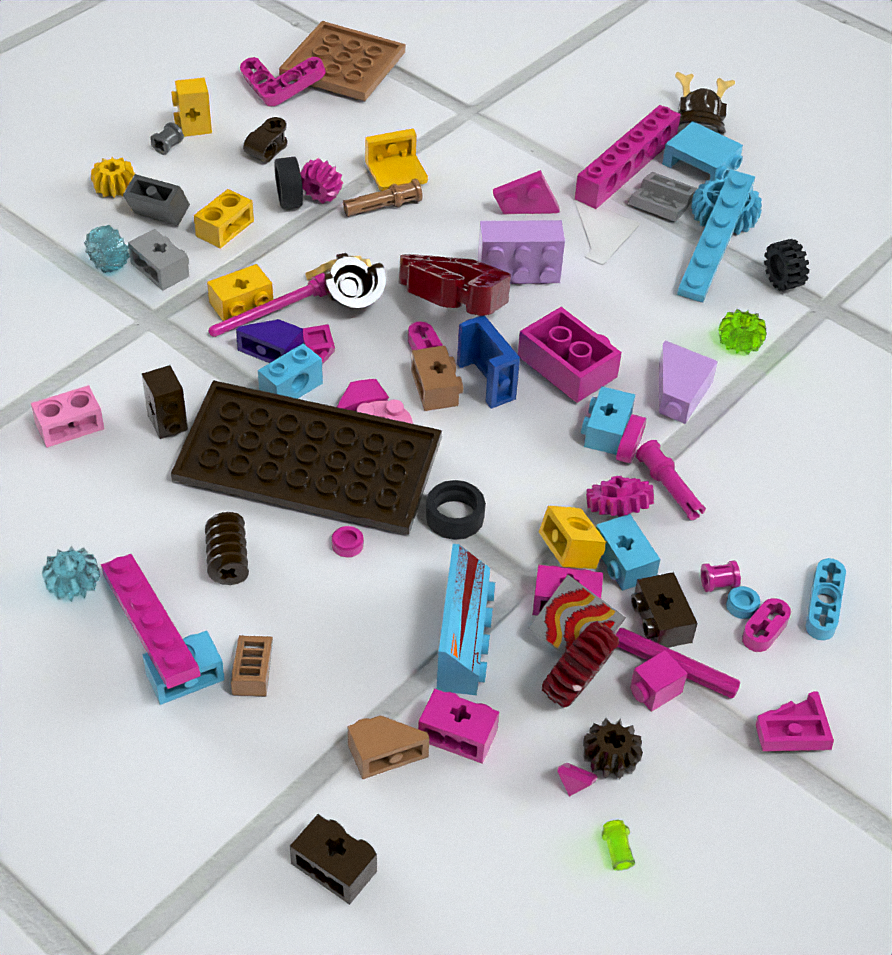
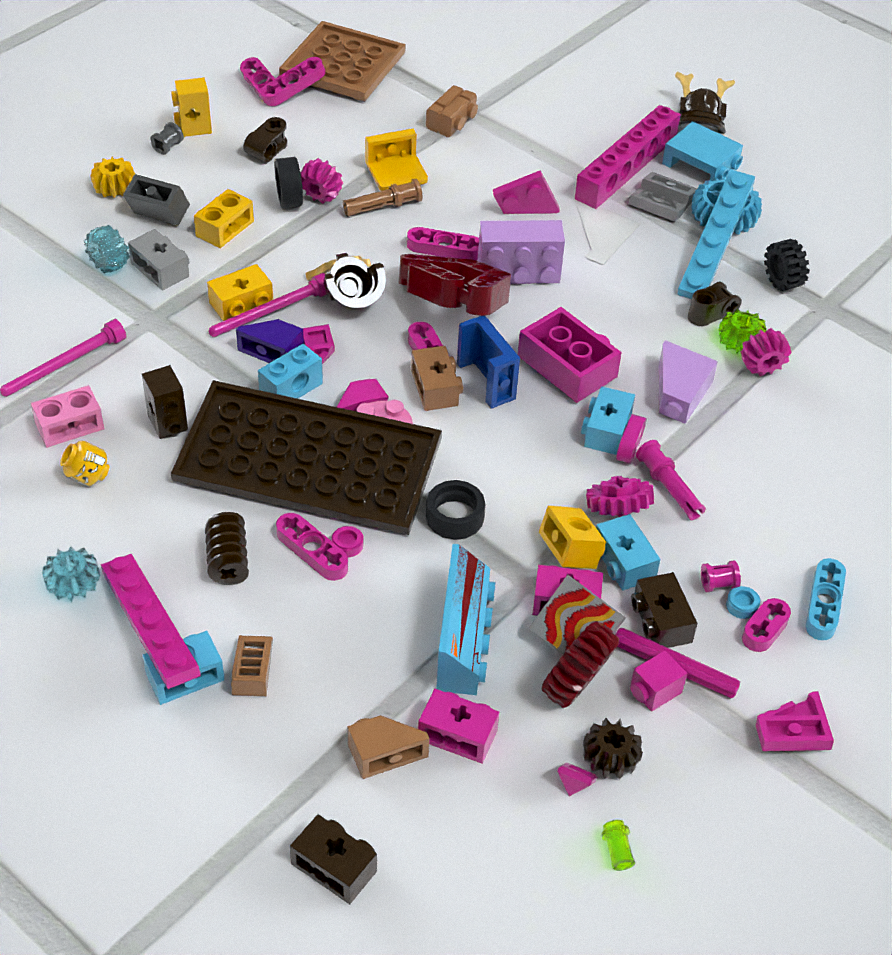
(84, 463): none -> yellow head
(111, 333): none -> dark pink piece
(316, 558): none -> dark pink beam
(419, 241): none -> dark pink beam
(451, 111): none -> medium nougat brick
(712, 304): none -> dark brown piece
(765, 352): none -> dark pink gear

